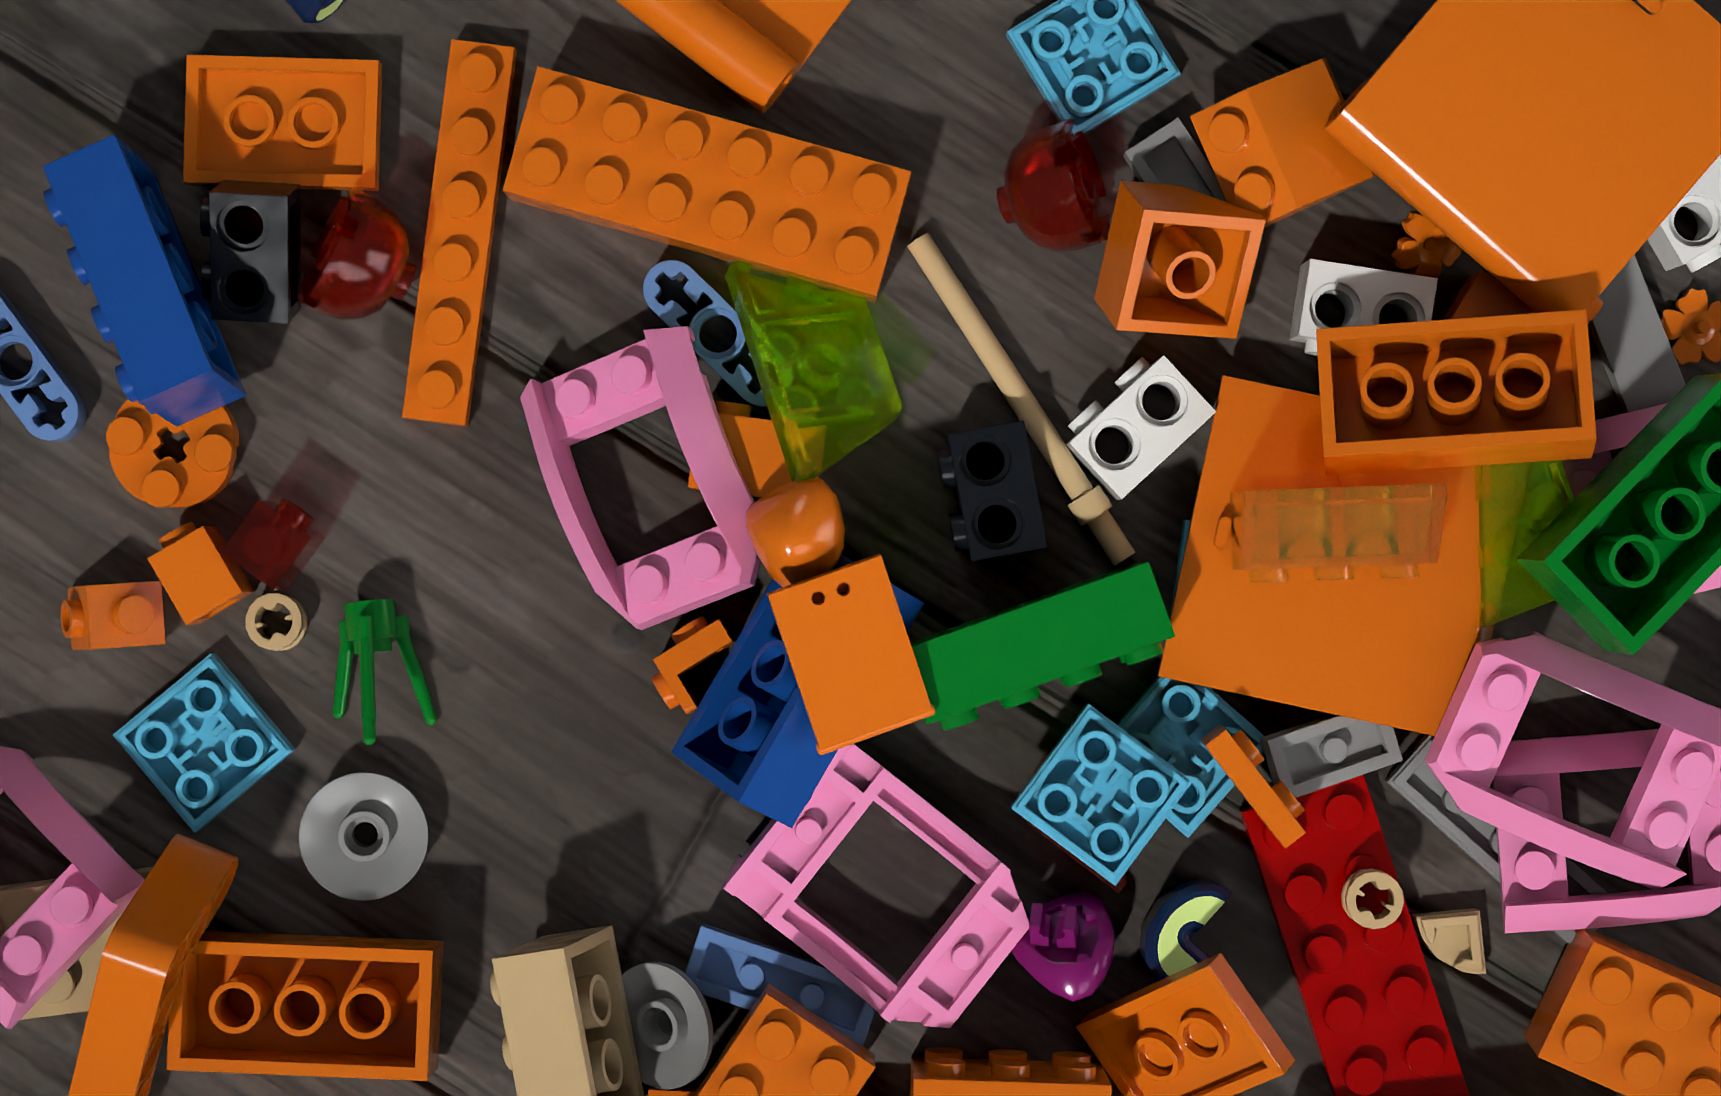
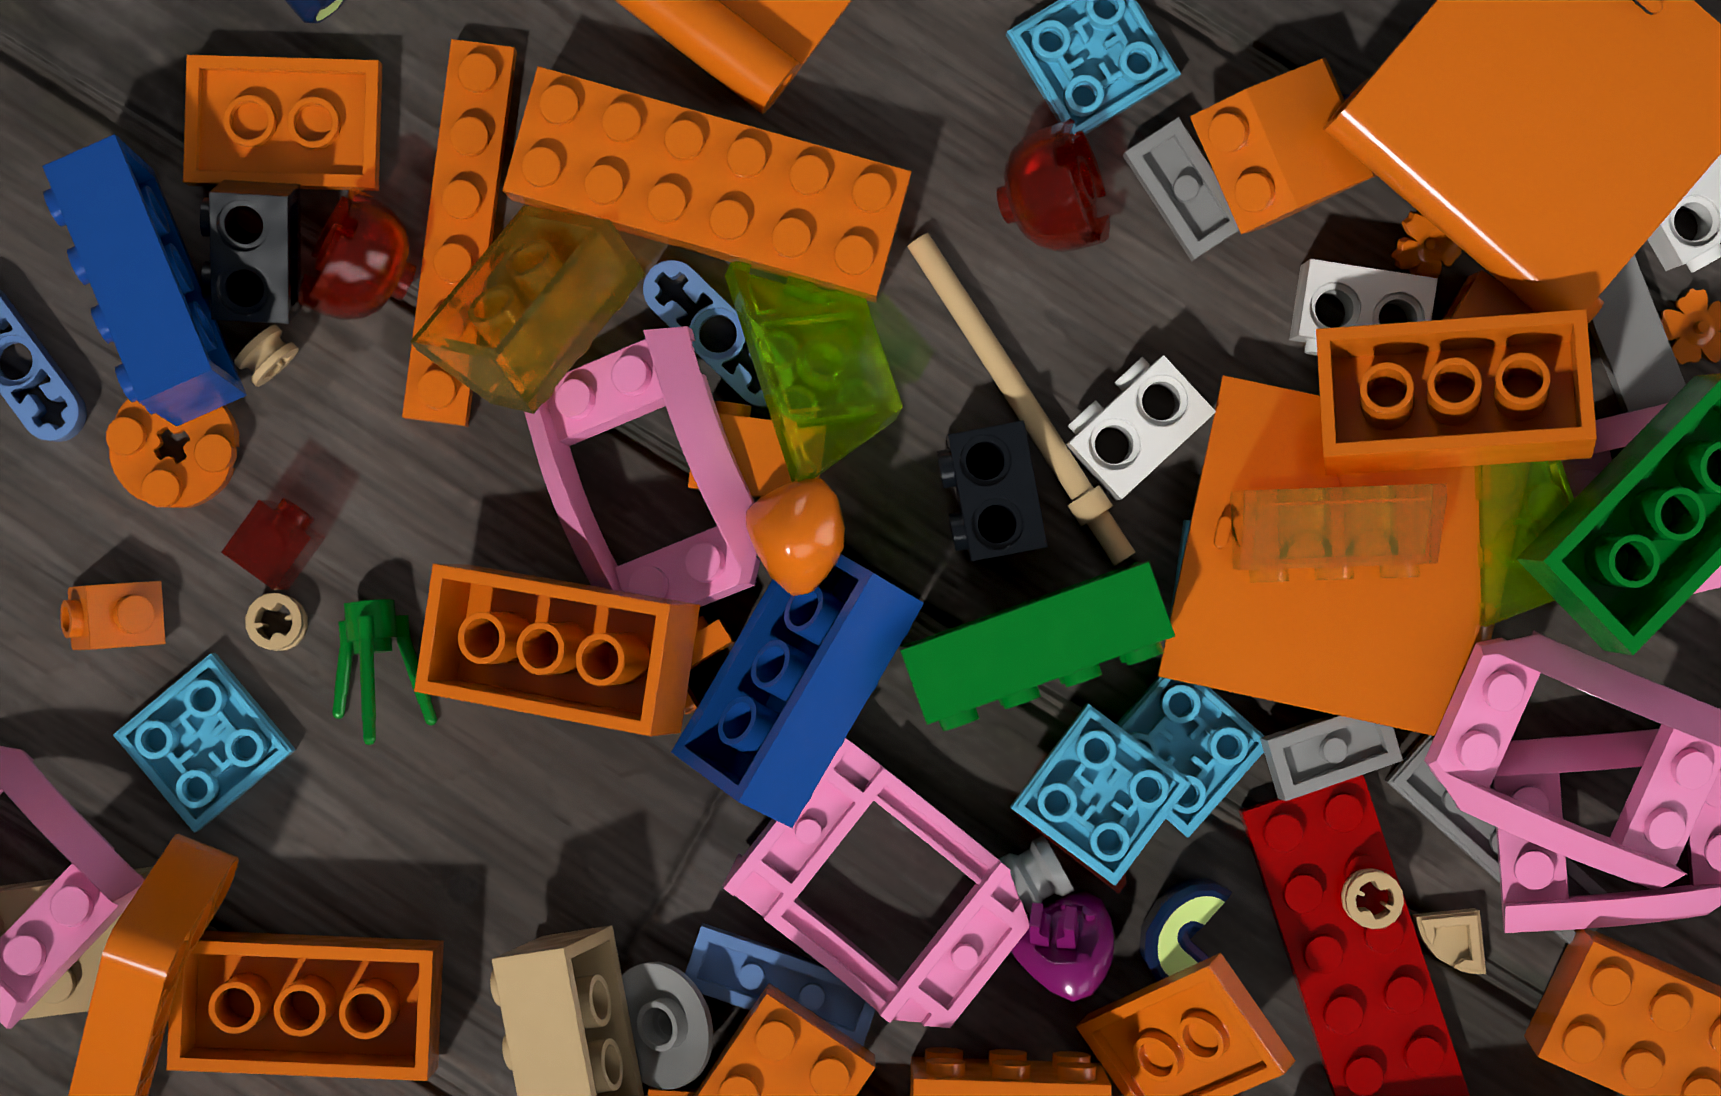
(197, 573): orange brick -> none
(266, 355): none -> tan bush
(340, 860): light grey dish -> none
(531, 306): none -> clear yellow slope
(557, 649): none -> orange brick
(850, 654): orange container -> none
(1037, 873): none -> light grey wheel
(1177, 261): orange slope -> none
(1273, 804): orange plate -> none

